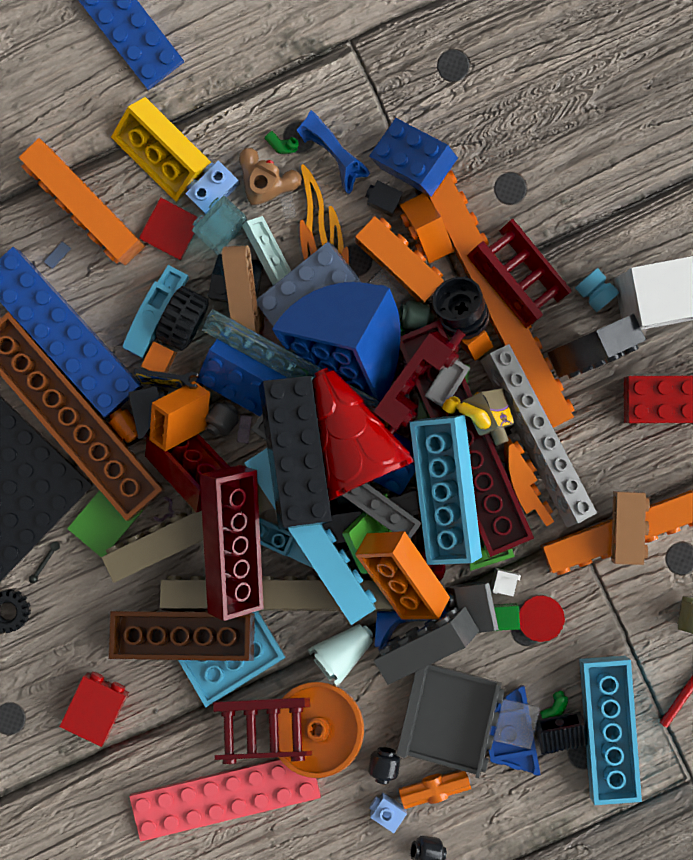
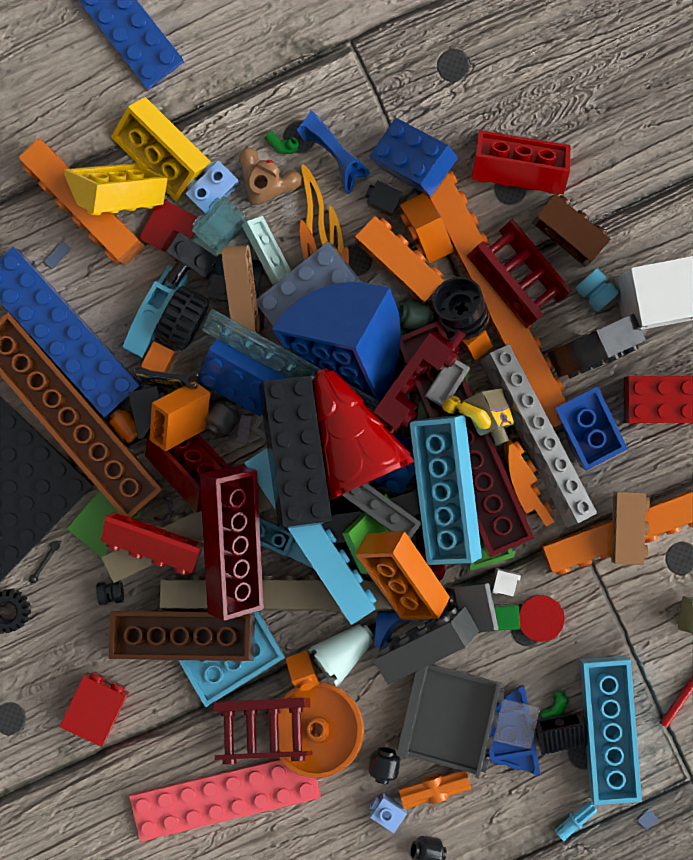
(110, 592): none -> black wheel
(116, 187): none -> yellow slope
(151, 542): none -> red slope
(187, 257): none -> black brick
(302, 671): none -> orange brick
(521, 162): none -> red slope
(571, 230): none -> reddish brown brick
(575, 820): none -> medium azure axle
(590, 429): none -> blue slope
(647, 819): none -> sand blue window

